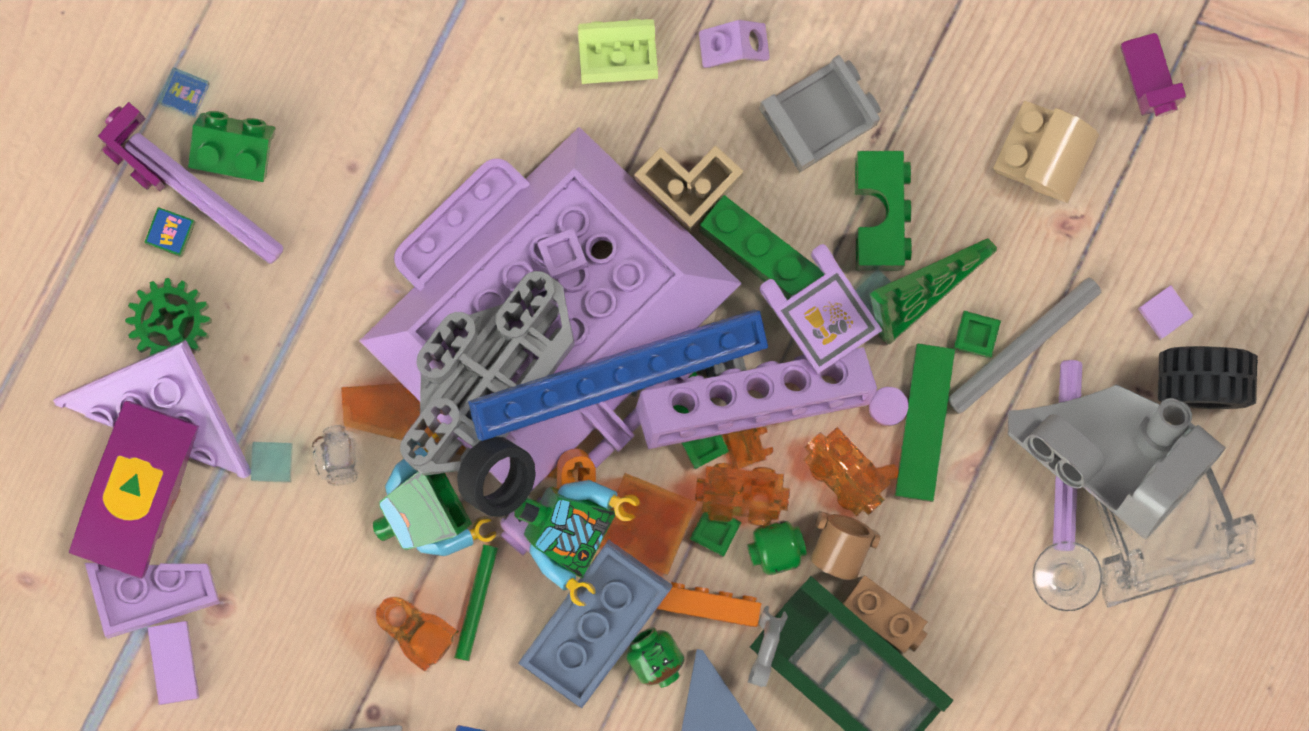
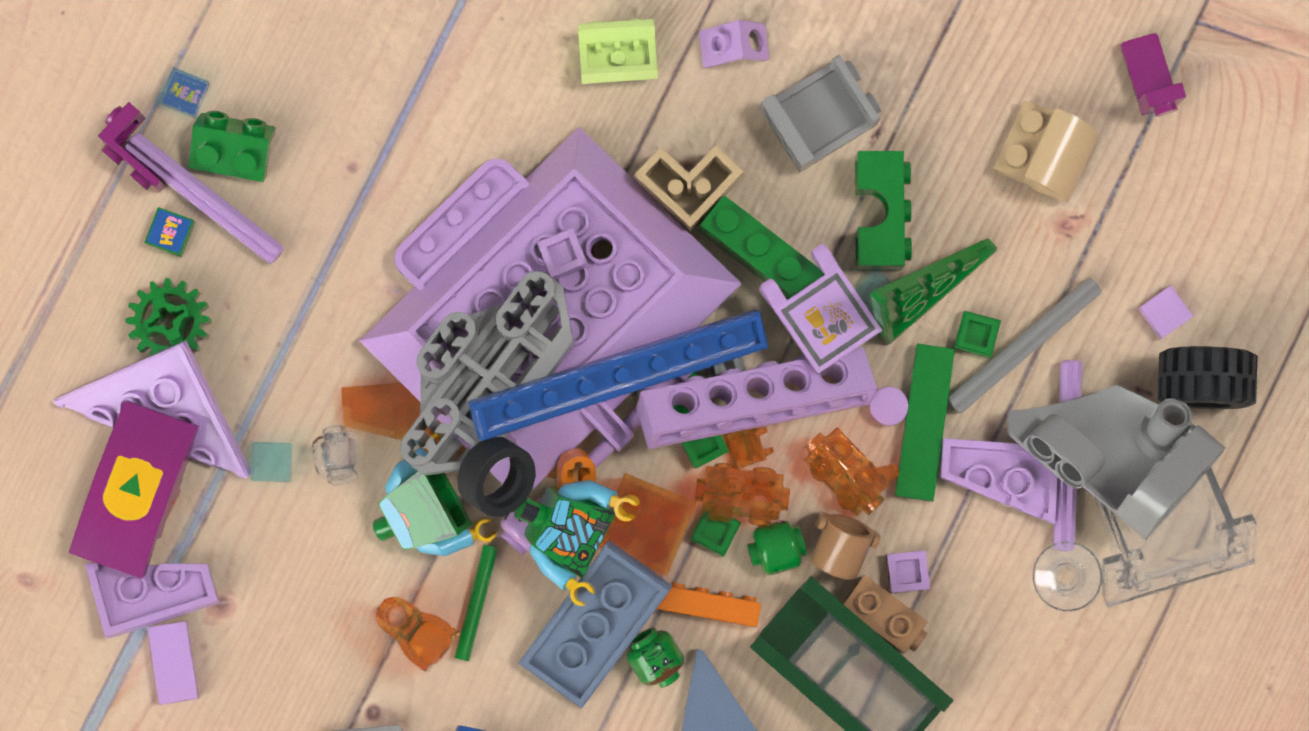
(762, 667): light grey arm -> none
(907, 571): none -> lavender tile
(1002, 474): none -> lavender wing

